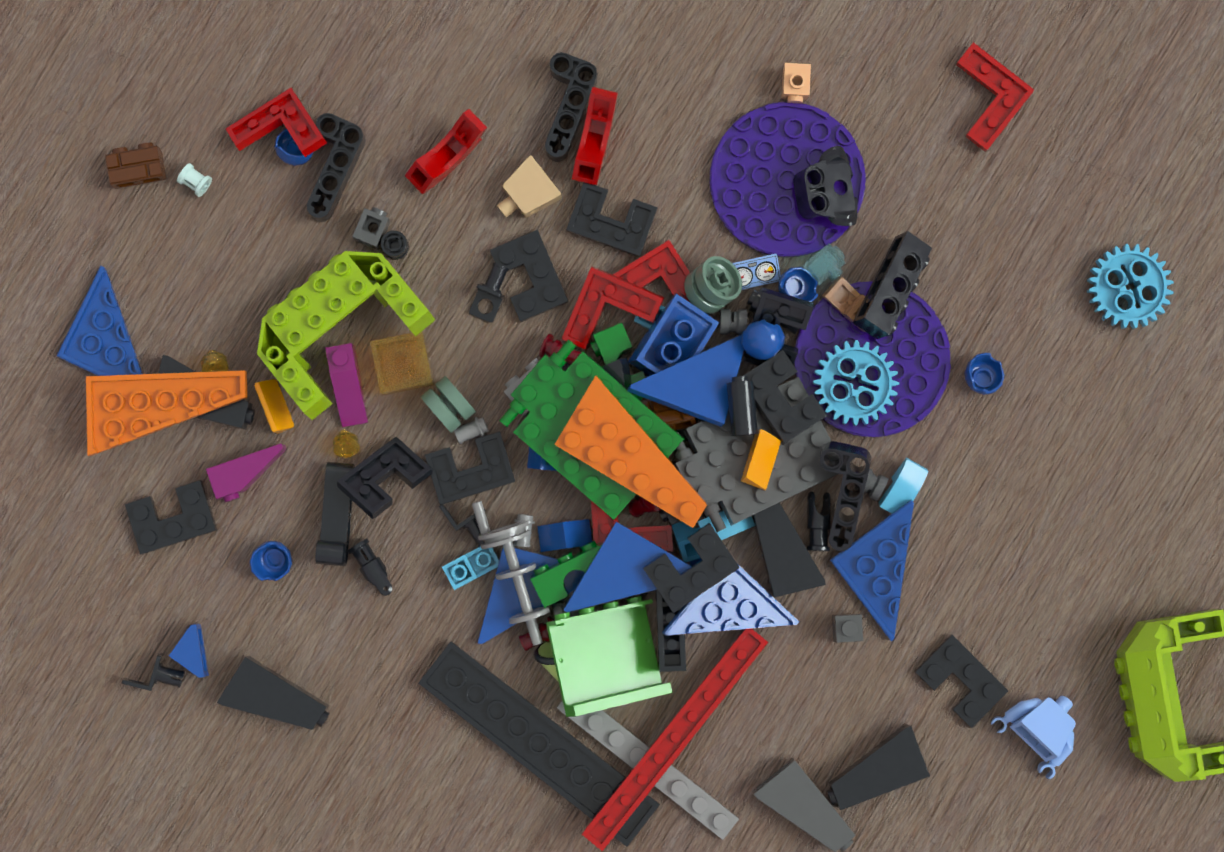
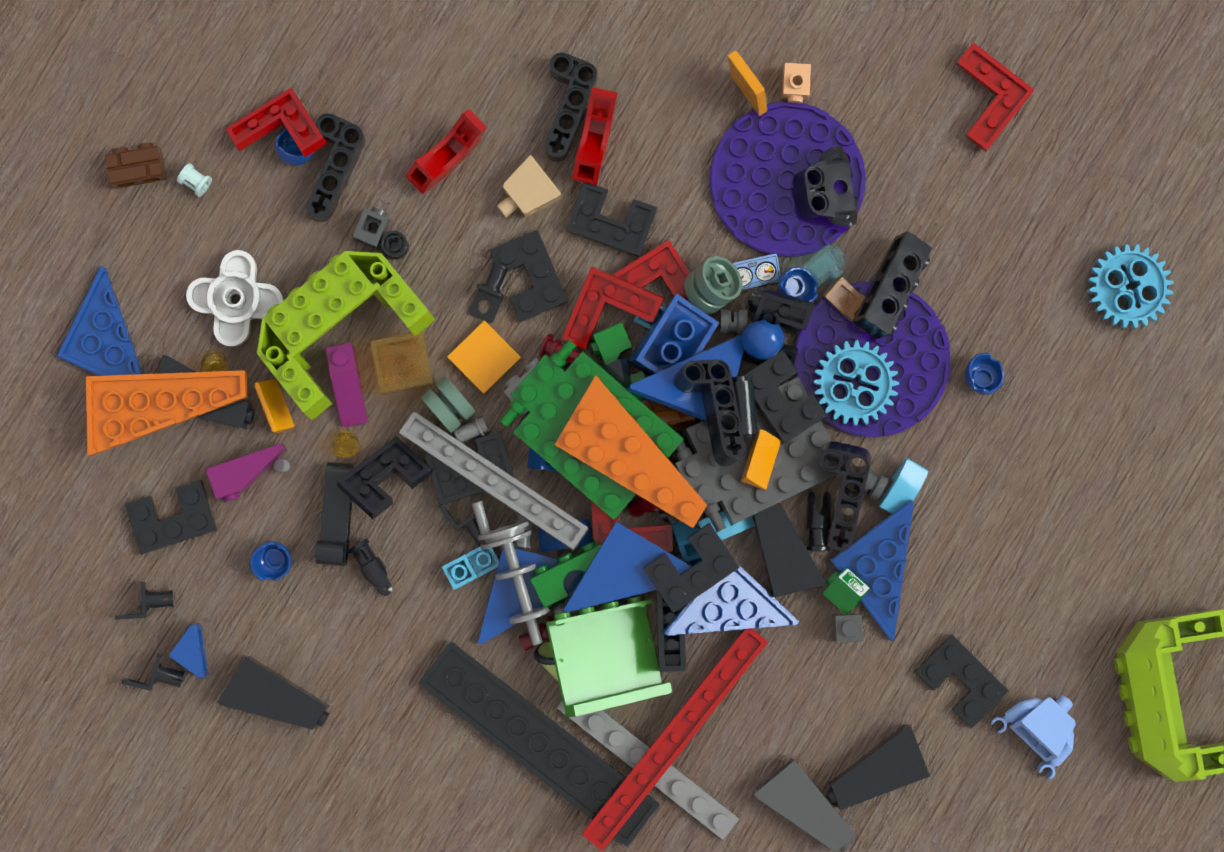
(150, 600): none -> black bracket
(215, 297): none -> white plant
(281, 465): none -> light grey piece
(484, 357): none -> light orange tile
(493, 480): none -> light grey plate
(726, 444): none -> black beam
(747, 83): none -> light orange tile
(845, 590): none -> green brick

